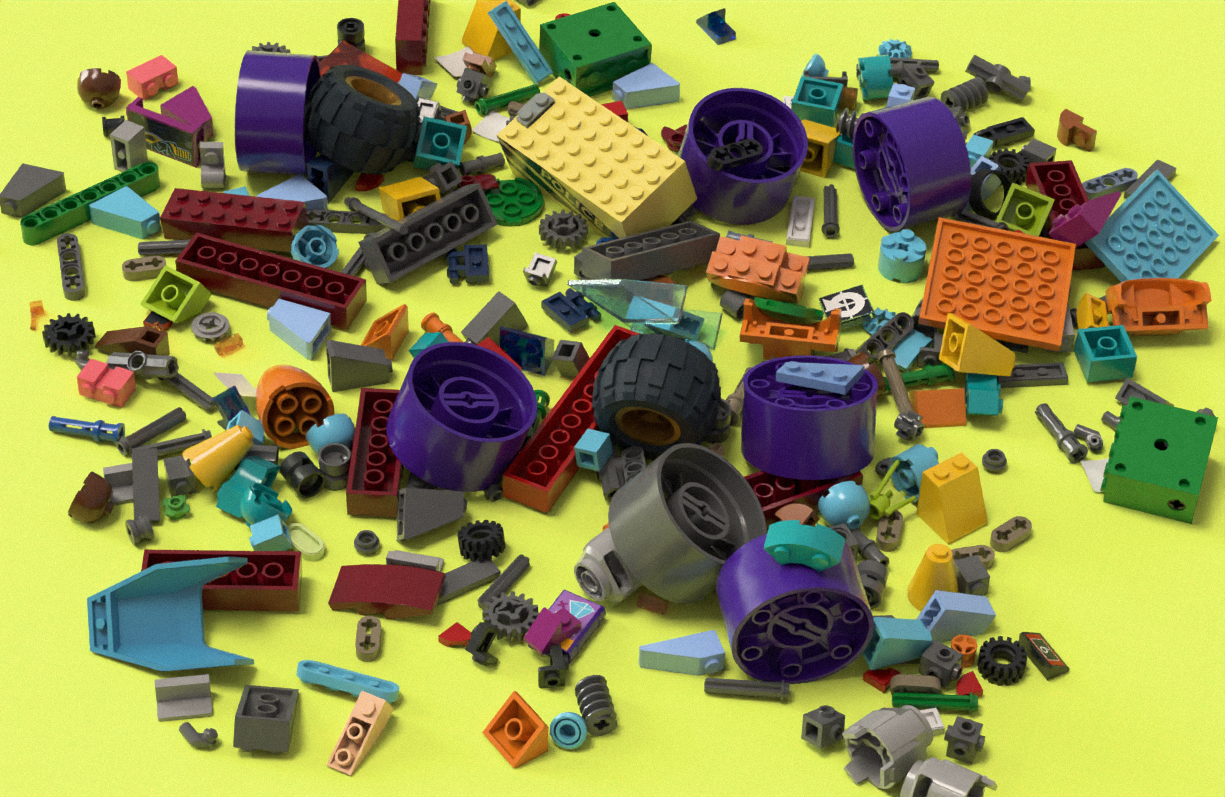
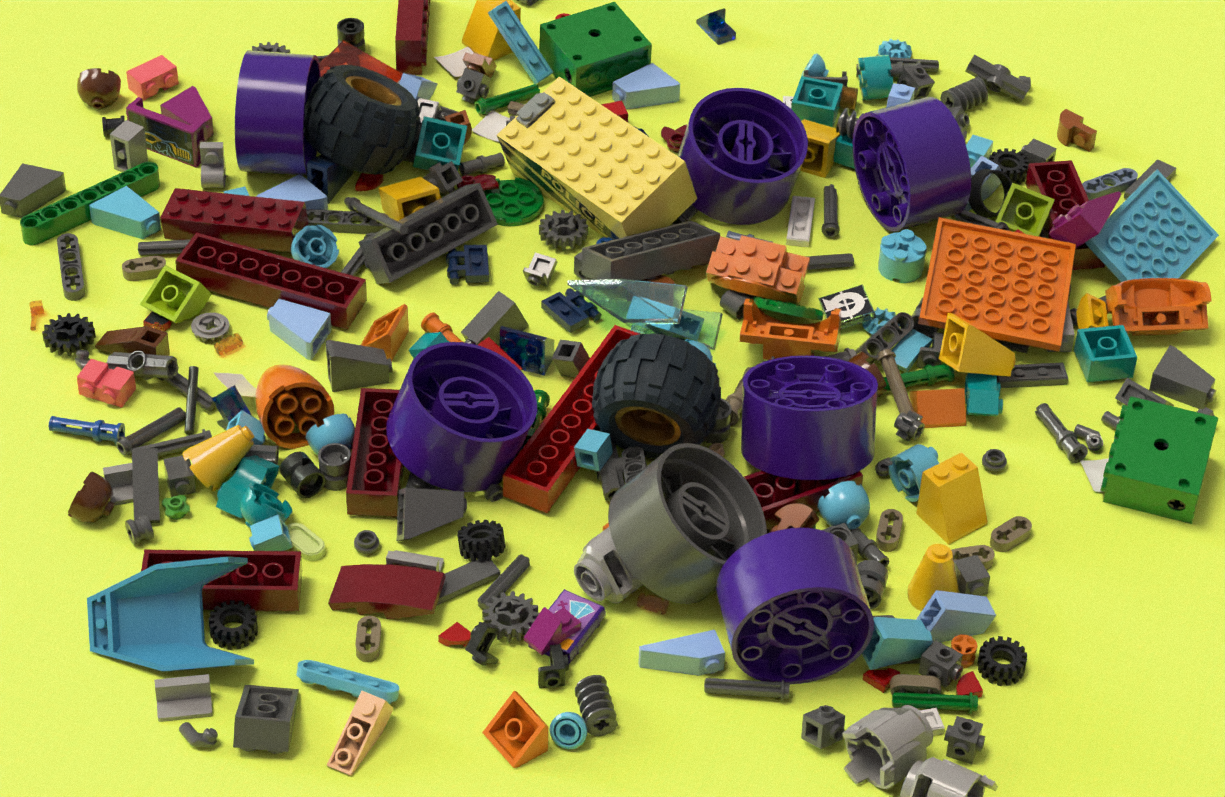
(191, 400): none -> pearl dark grey bar
(237, 635): none -> black tyre
(729, 161): black beam -> none
(804, 544): teal brick -> none
(826, 377): medium blue wing -> none
(880, 503): lime plant -> none
(1007, 131): black hinge -> none
(1042, 654): slope -> none
(1182, 380): none -> dark grey slope

